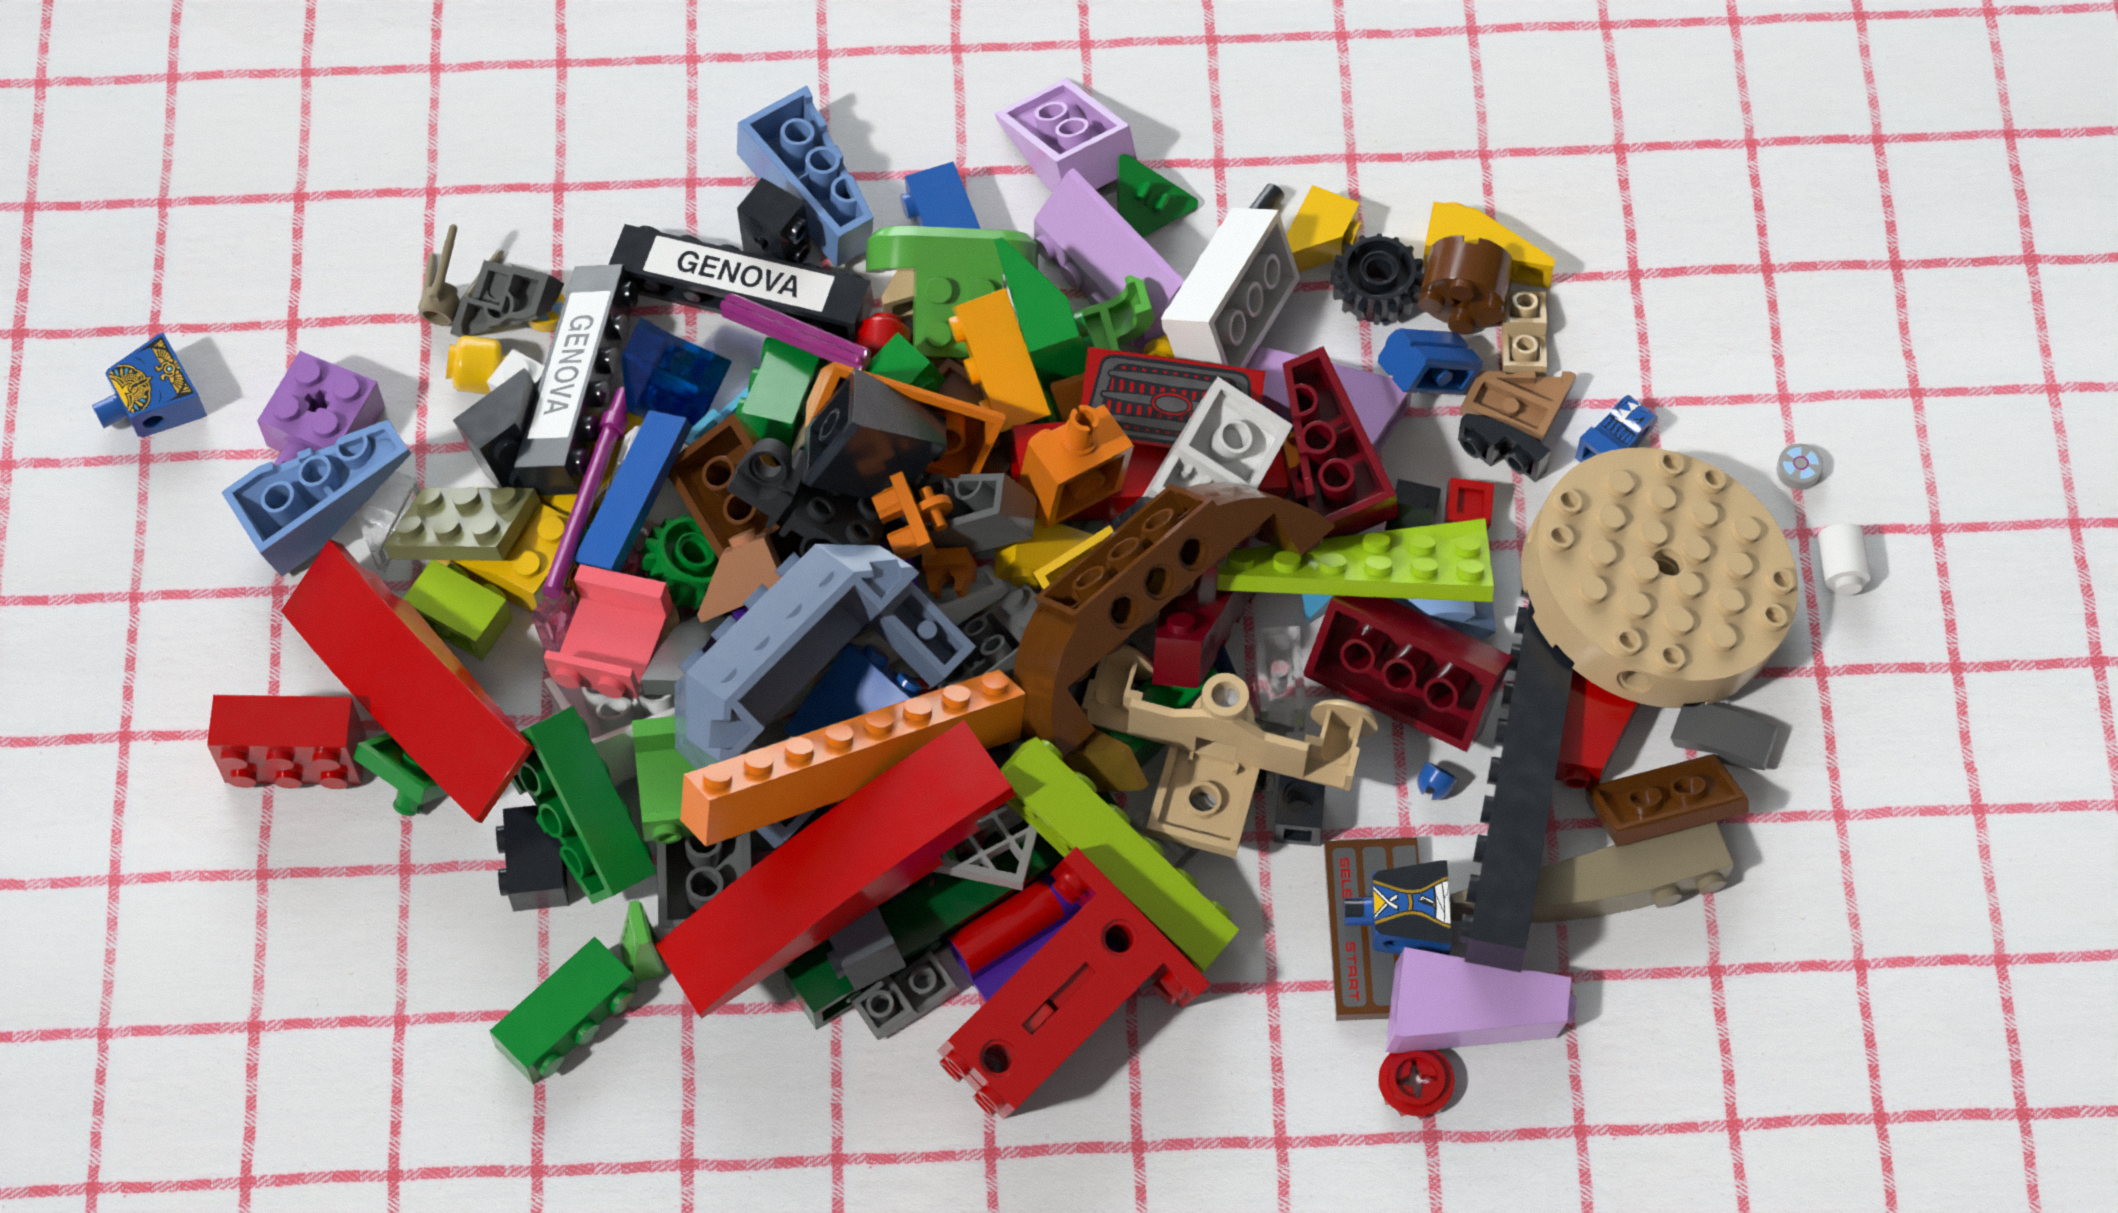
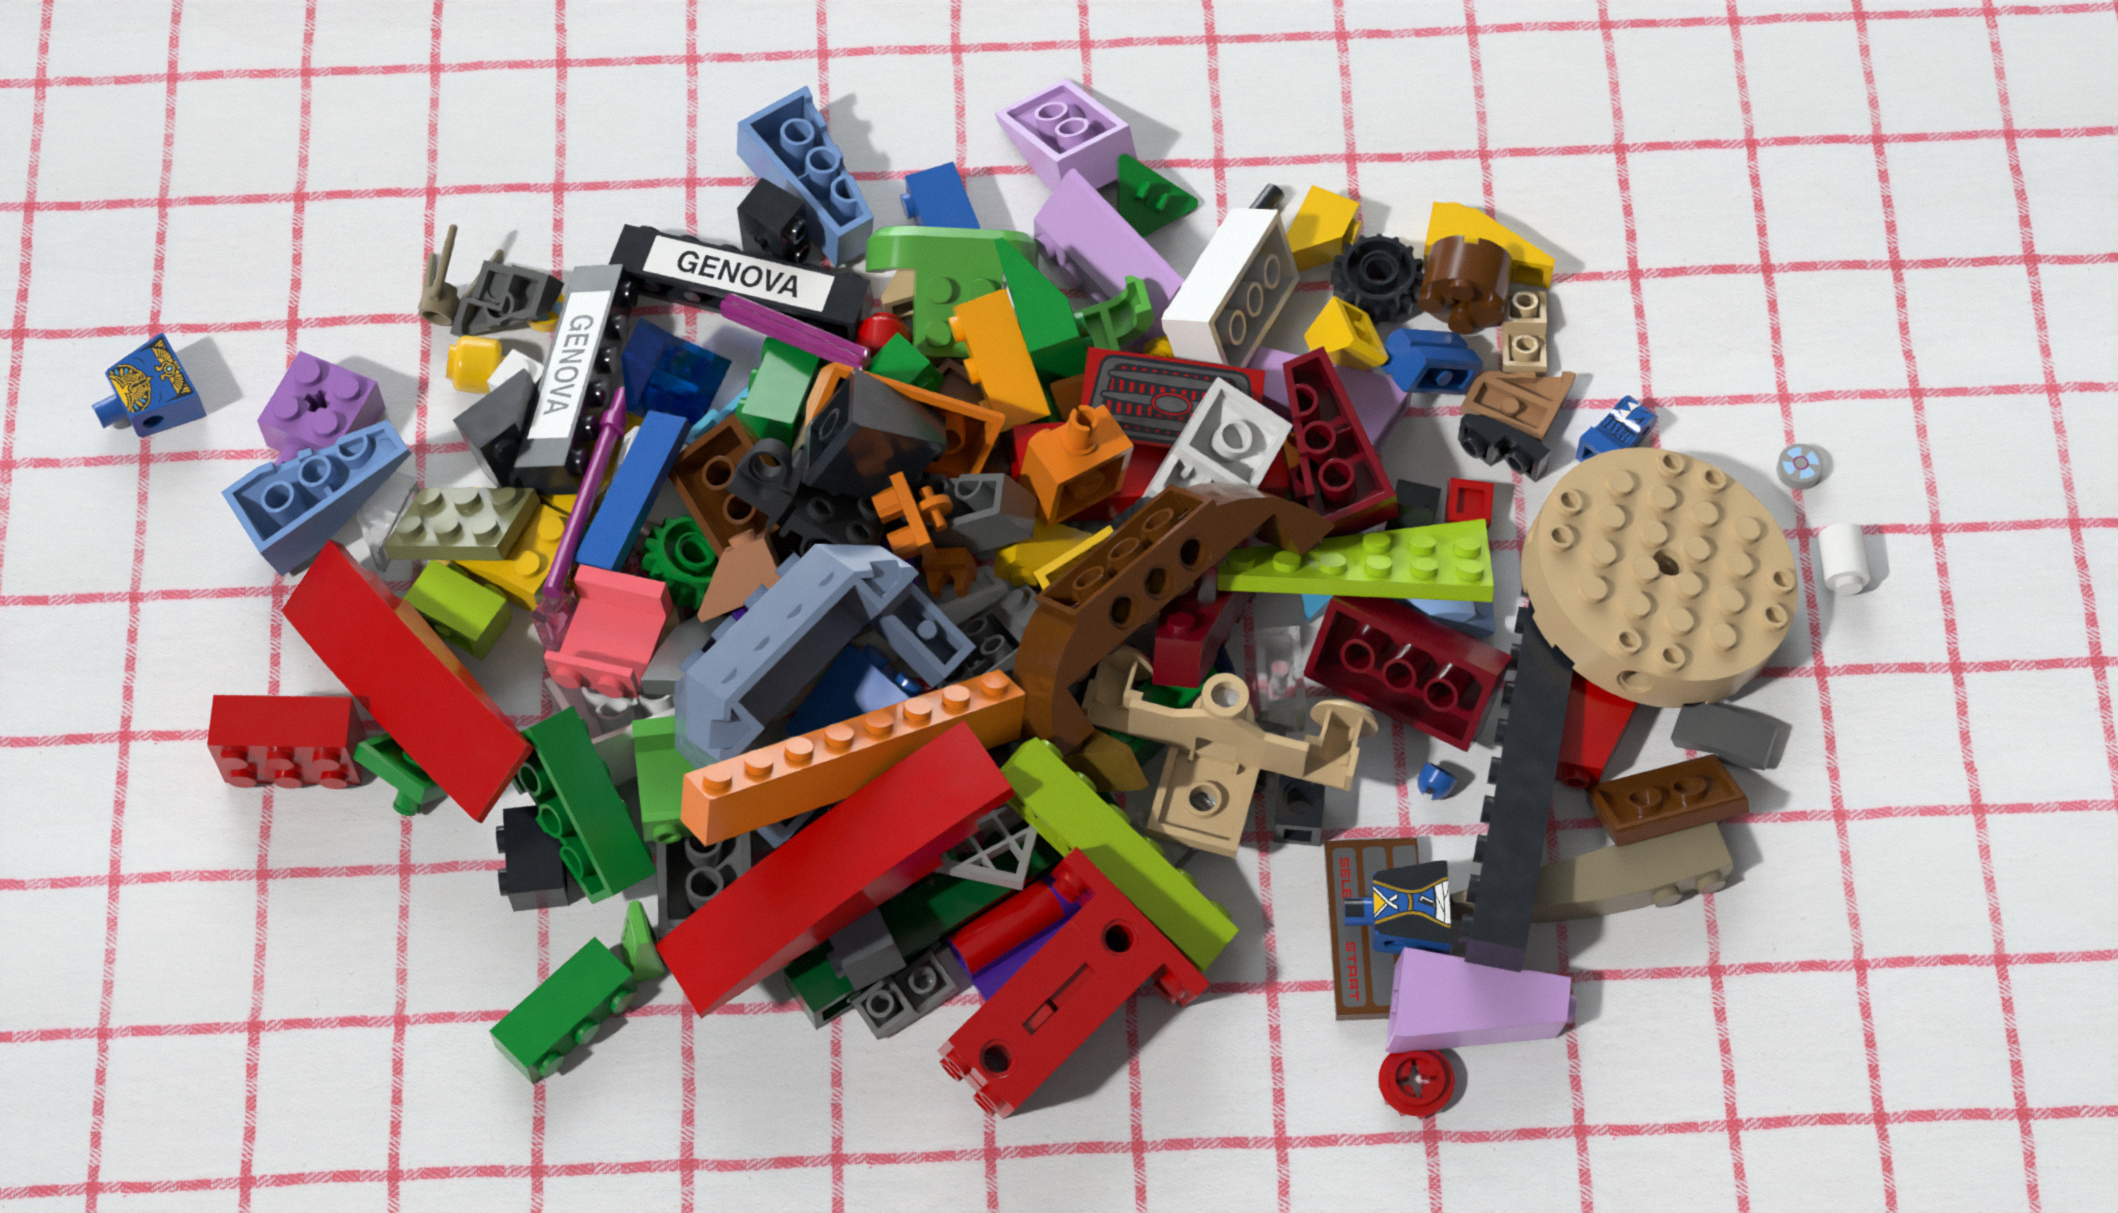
(1346, 336): none -> yellow slope

